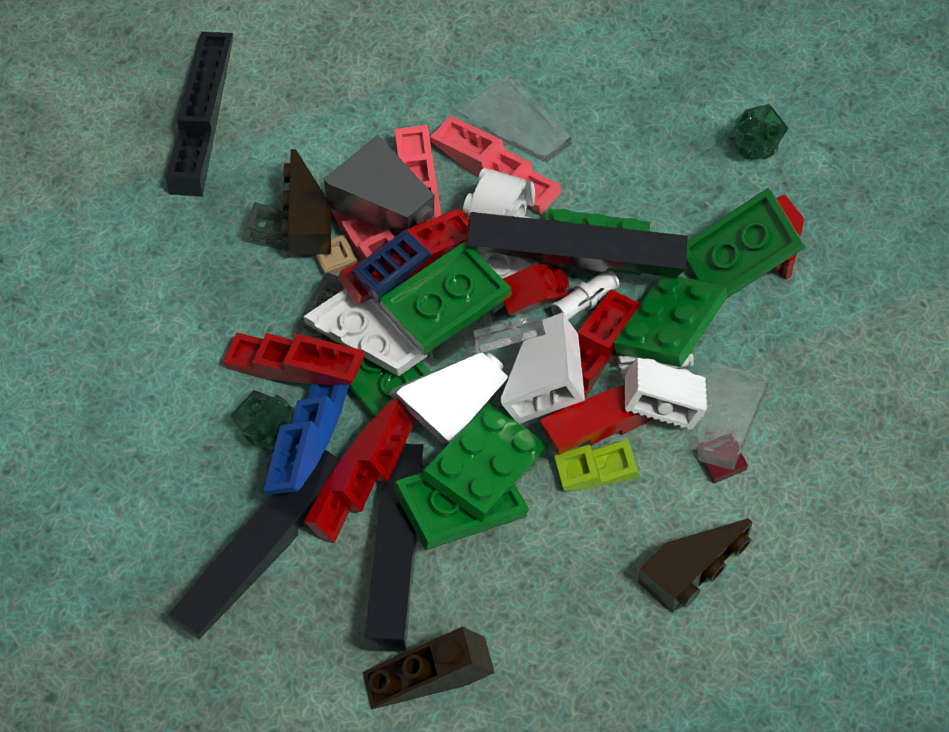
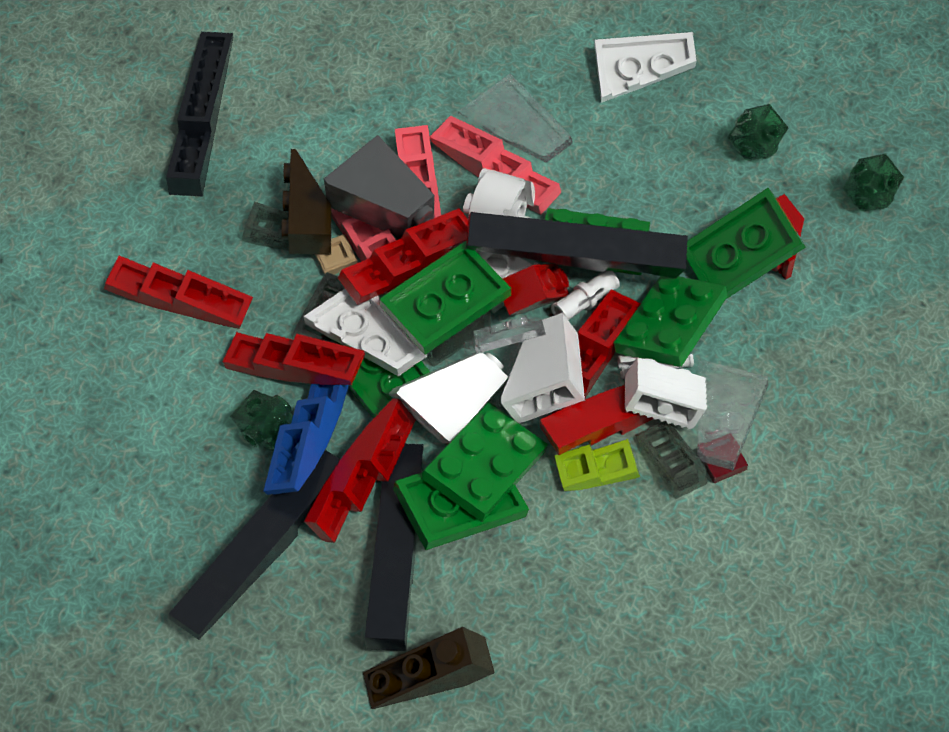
(178, 293): none -> red slope
(363, 271): dark blue slope -> none
(641, 61): none -> white wing
(683, 477): none -> clear smoke slope
(686, 563): dark brown slope -> none
(873, 182): none -> clear green brick

